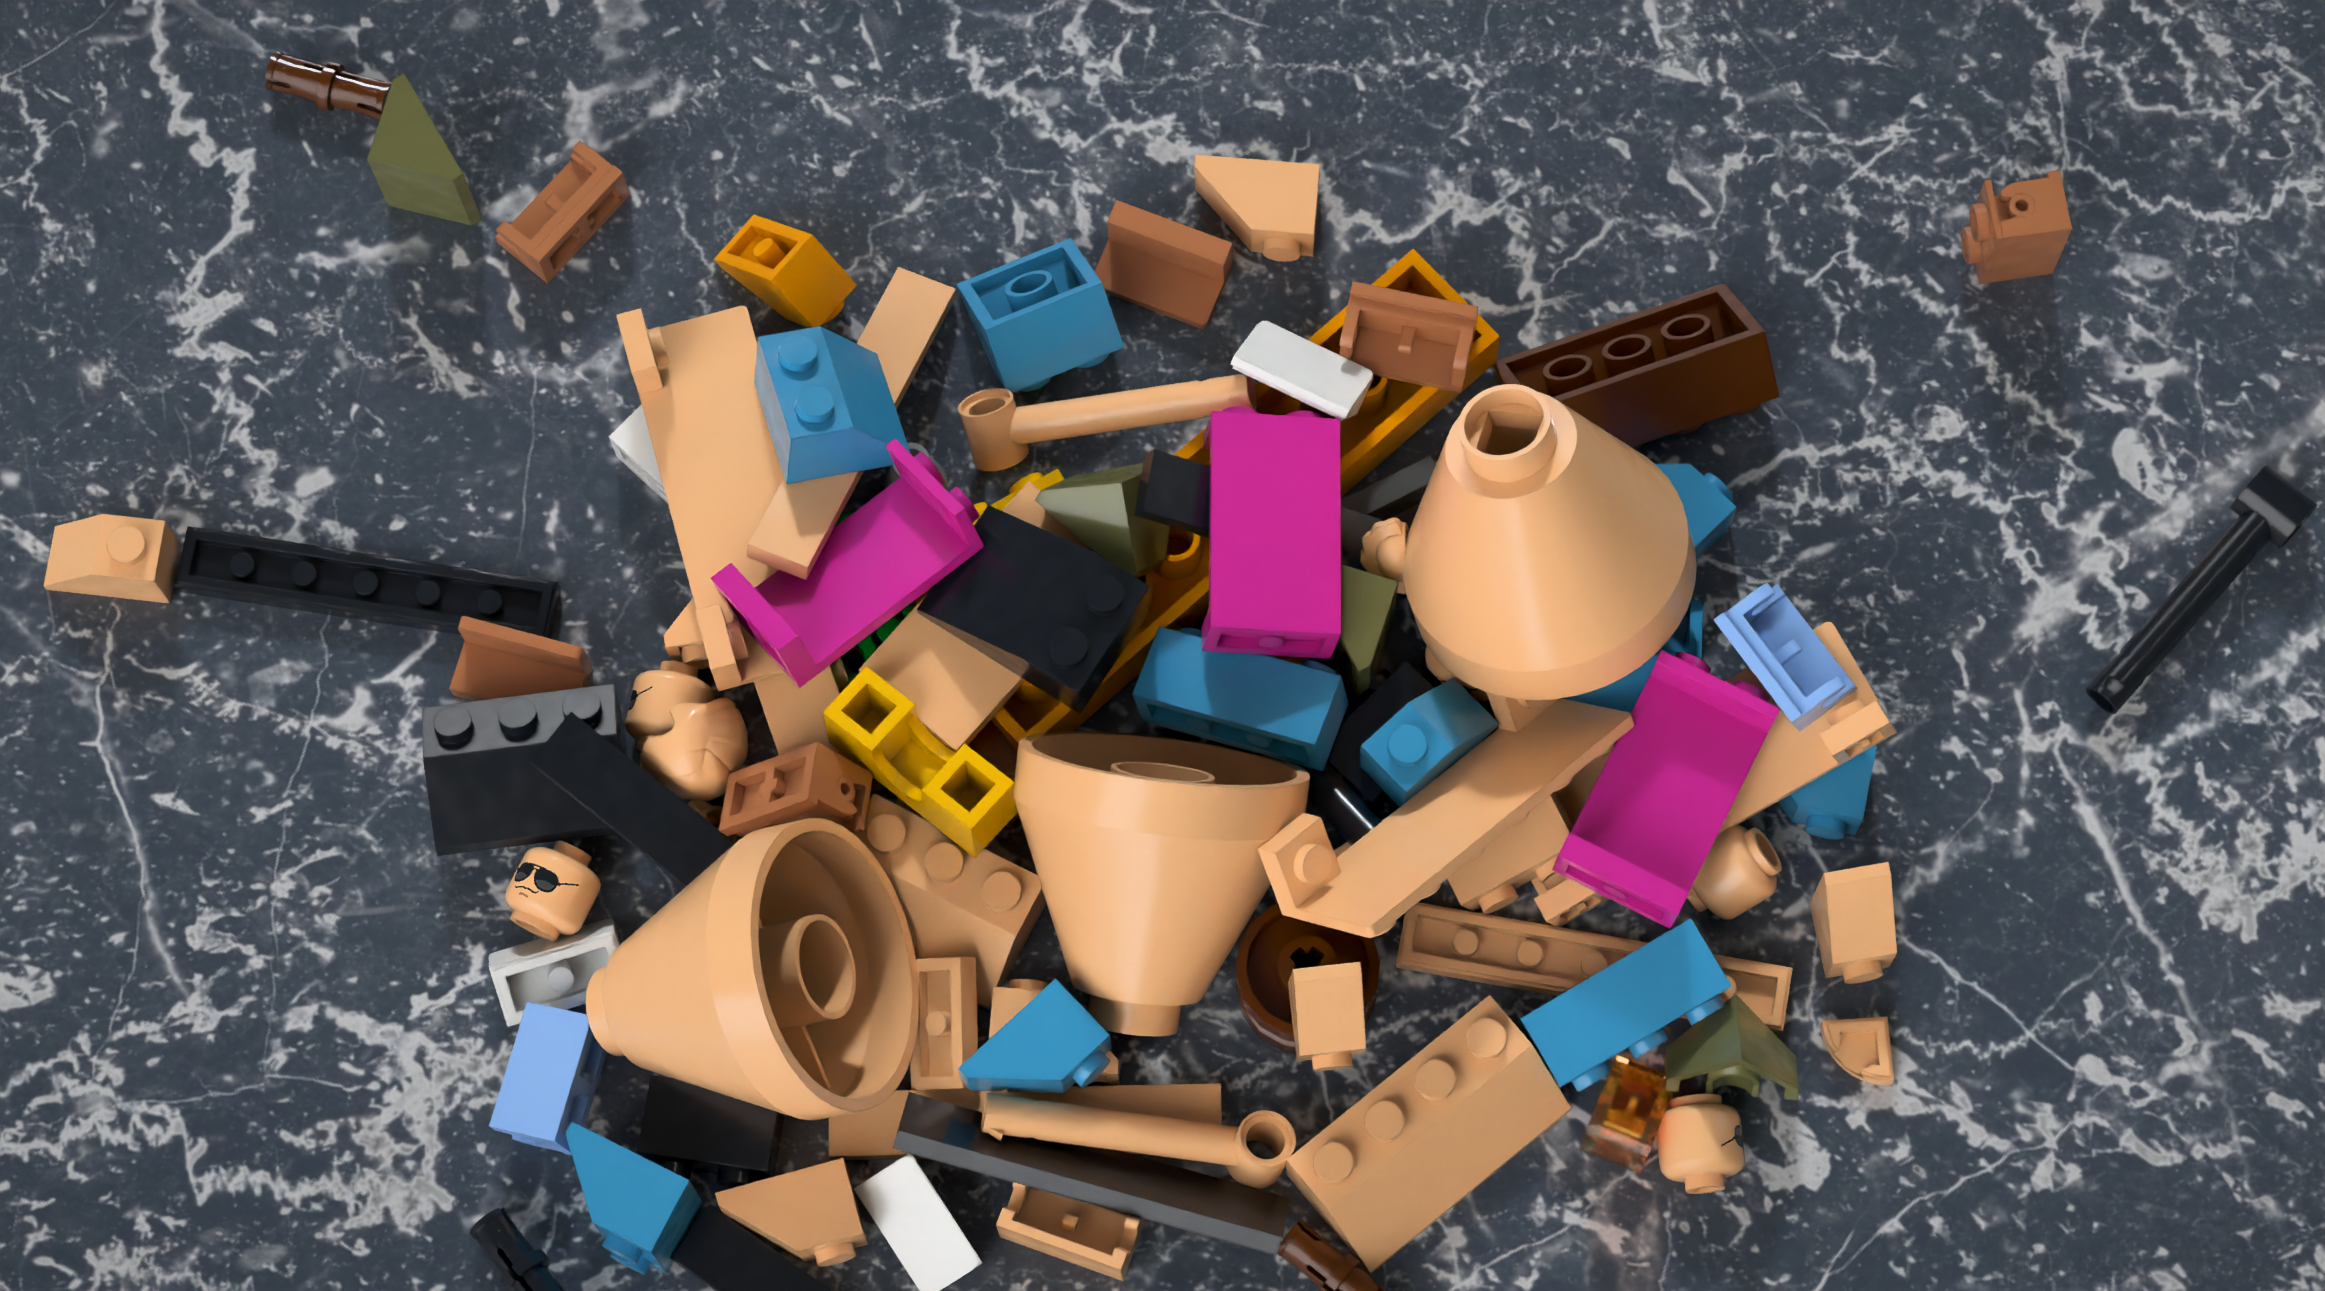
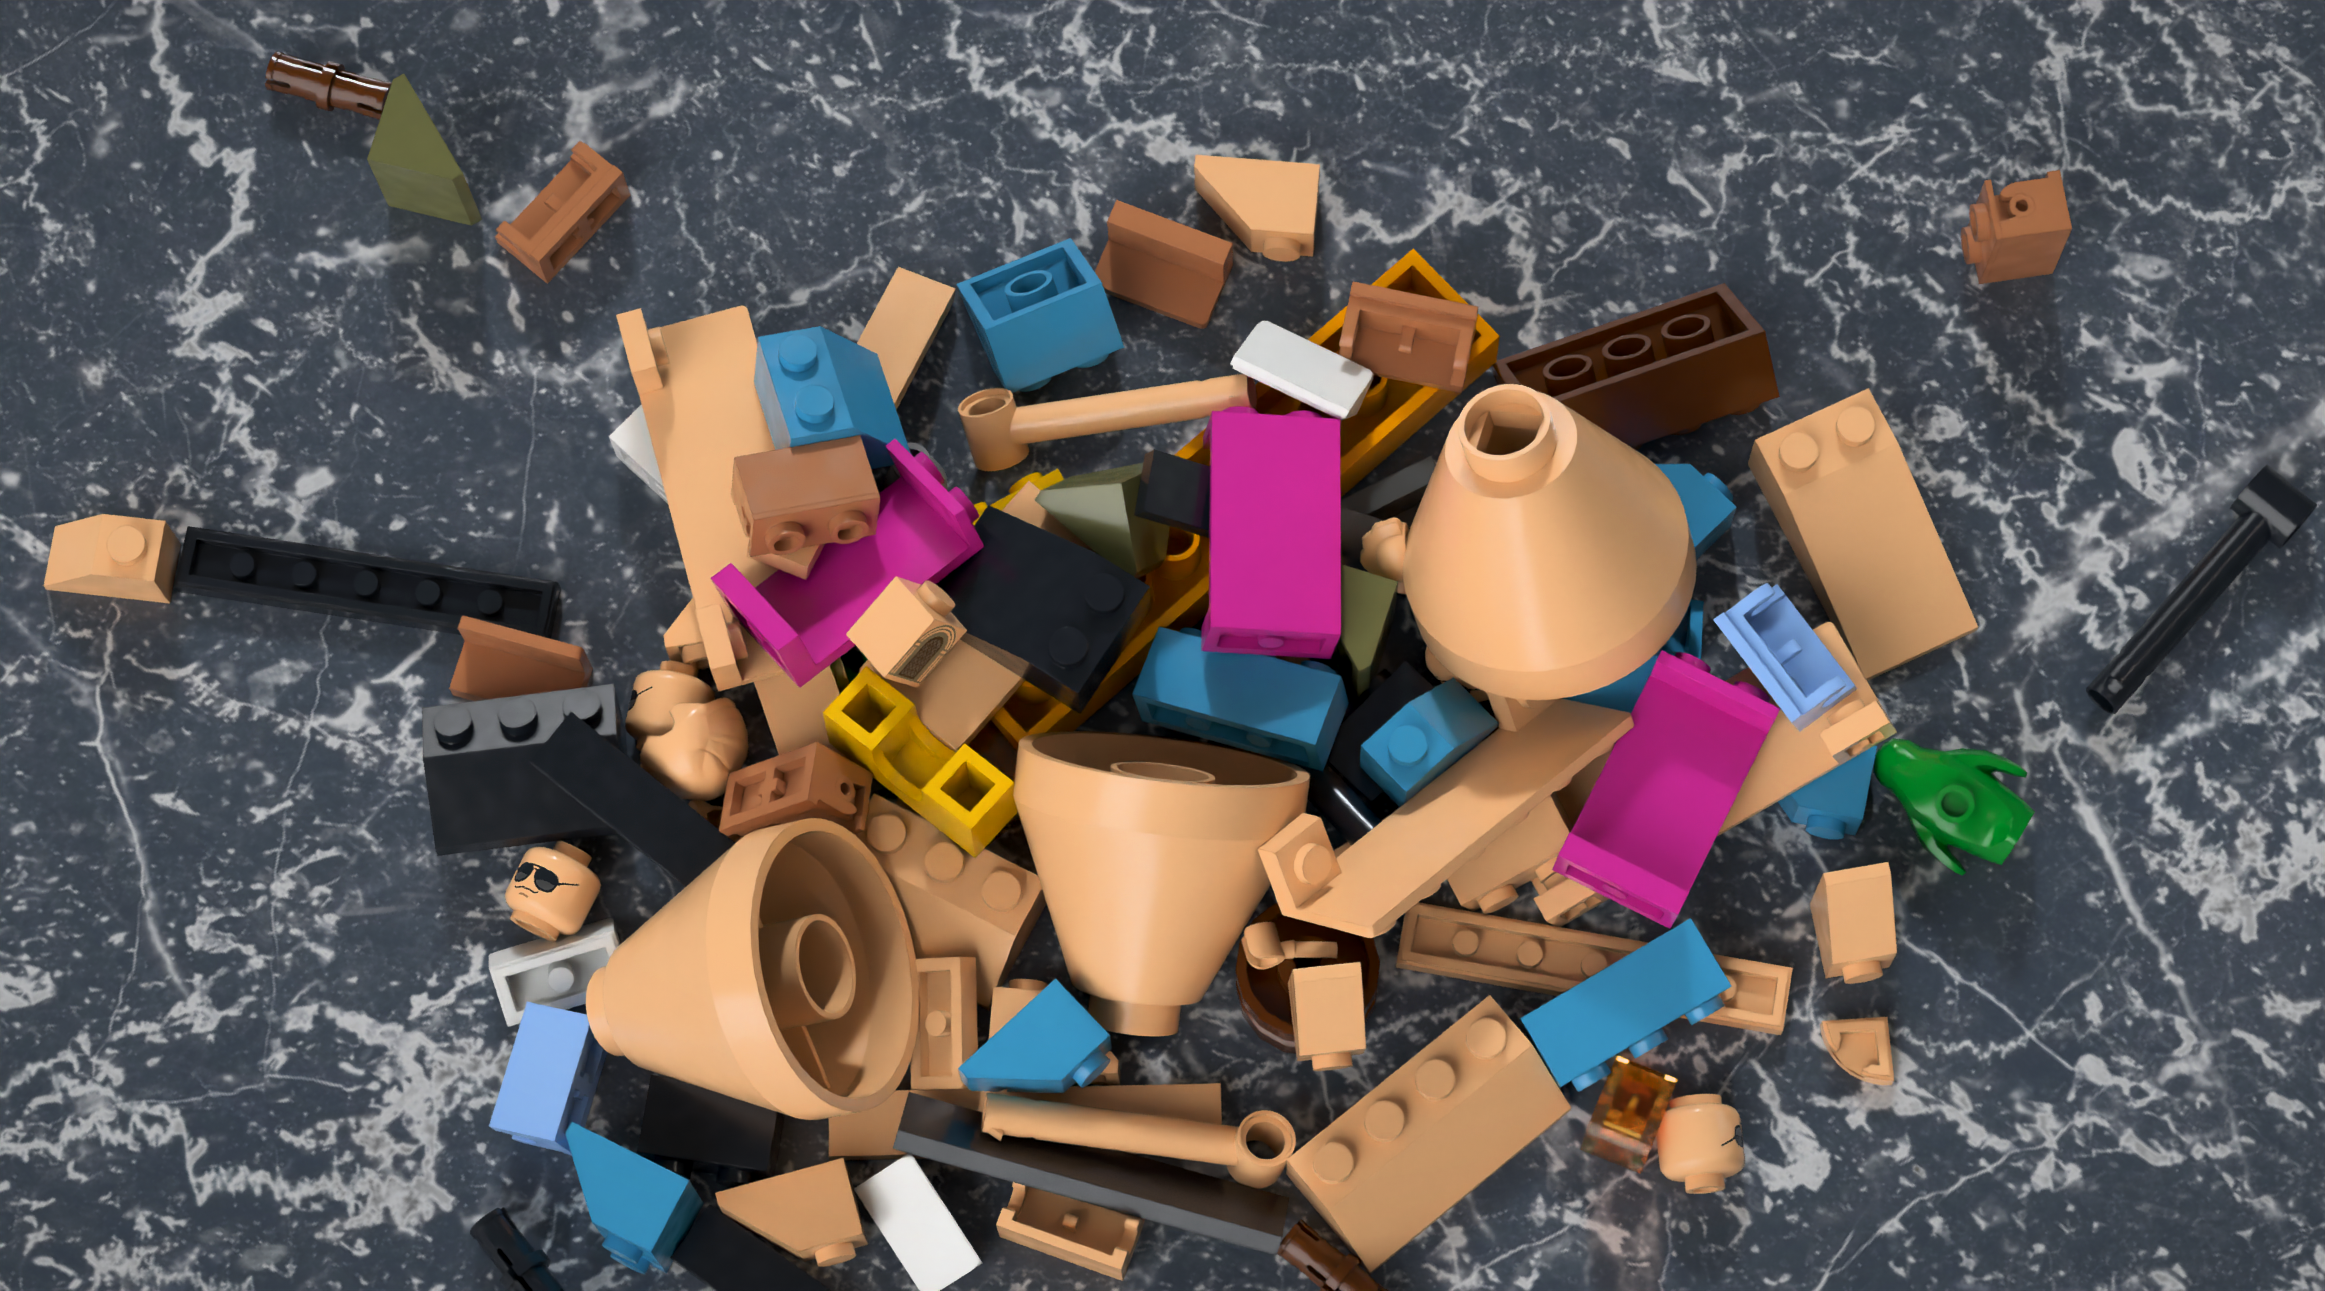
(787, 271): light orange slope -> none
(805, 496): none -> nougat hinge
(907, 630): none -> light nougat brick
(1265, 949): none -> light nougat hand
(1733, 1051): olive slope -> none
(1736, 873): light nougat head -> none
(1862, 533): none -> light nougat slope
(1955, 799): none -> green animal

